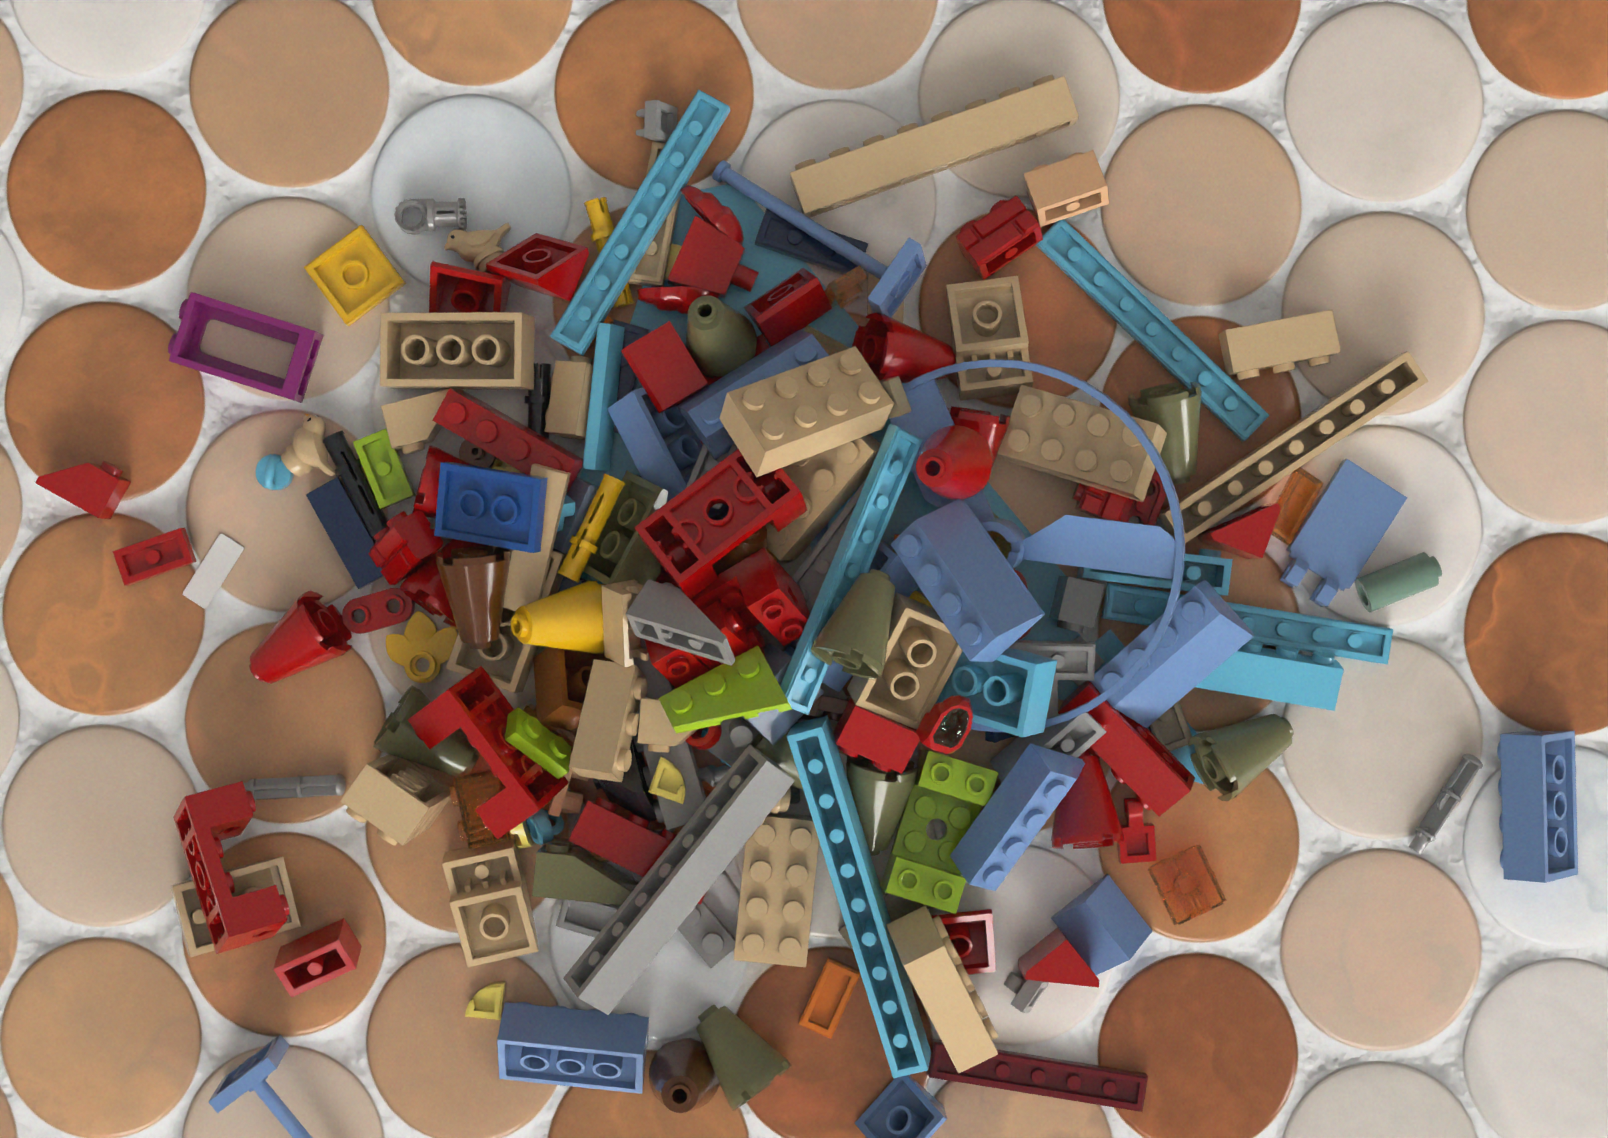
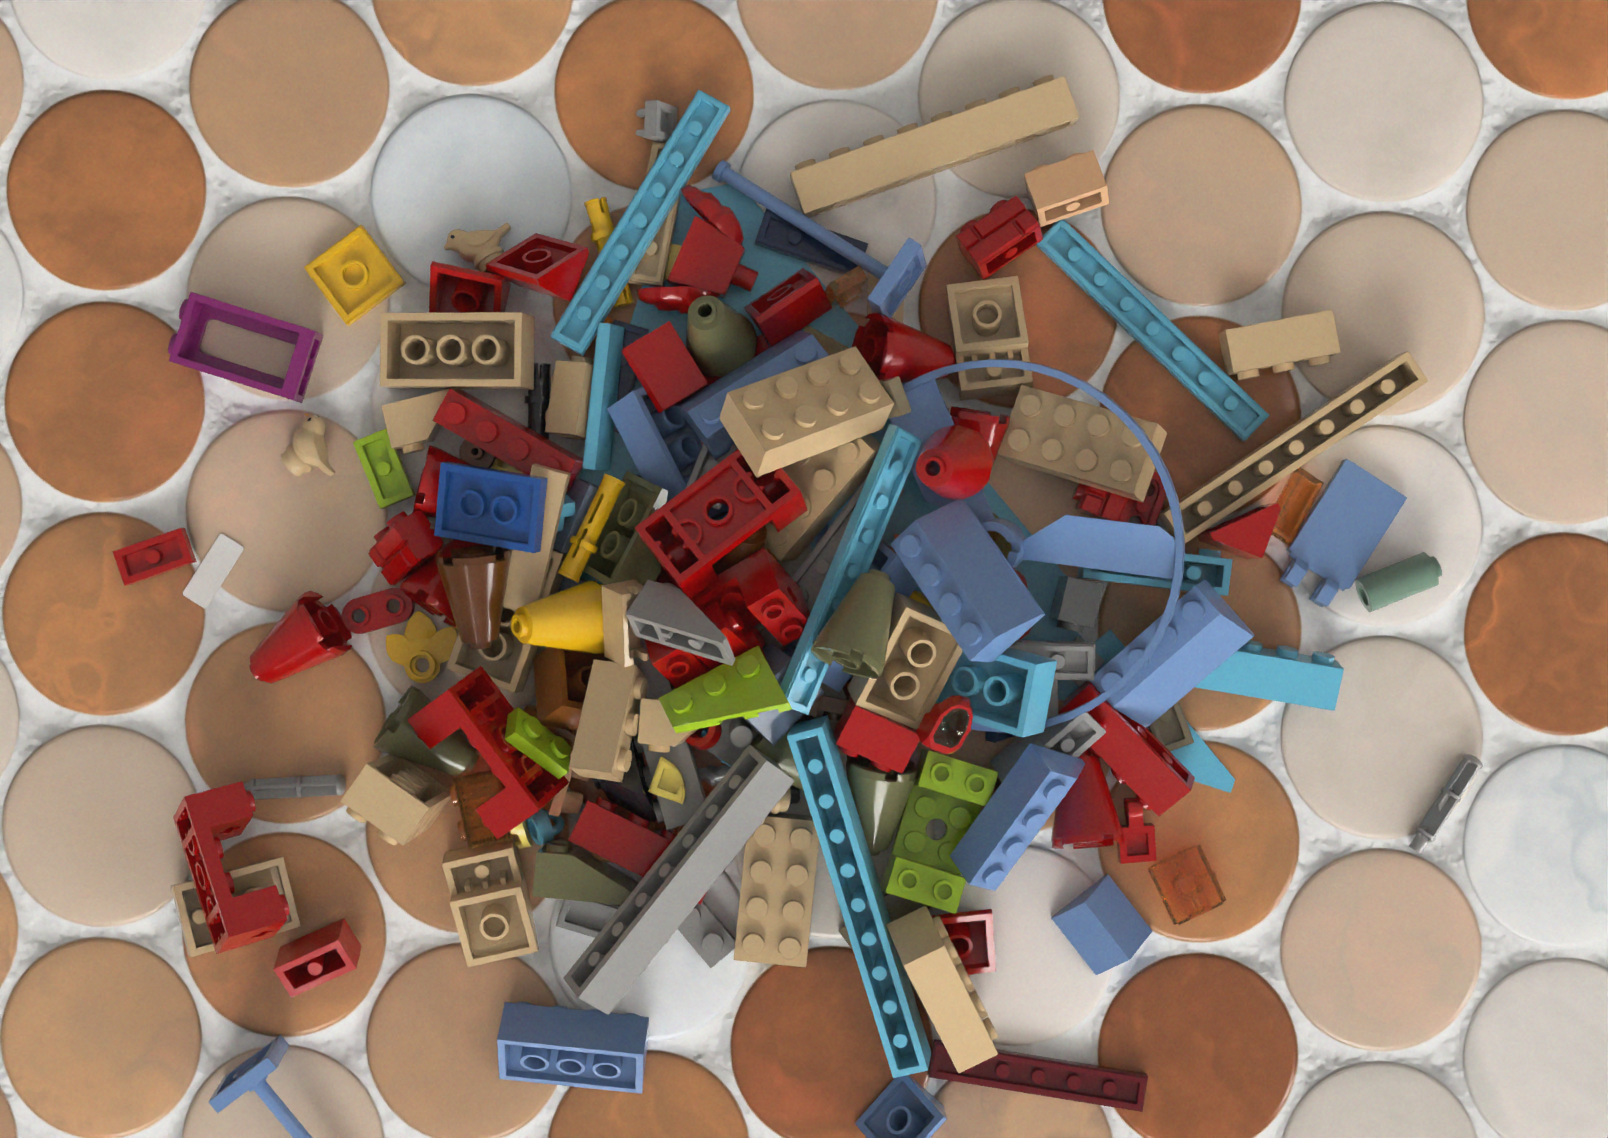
(89, 487): red slope -> none
(273, 473): medium azure tile -> none
(337, 445): black pin -> none
(346, 530): dark blue tile -> none
(433, 214): light grey connector -> none
(487, 1002): light yellow tile -> none
(683, 1075): reddish brown cone -> none
(738, 1055): olive cone -> none
(829, 997): orange tile -> none
(1027, 991): light grey tile -> none
(1056, 962): red slope -> none
(1179, 415): olive cone -> none
(1239, 752): olive cone -> none
(1268, 625): medium azure tile -> none
(1538, 805): medium blue slope -> none

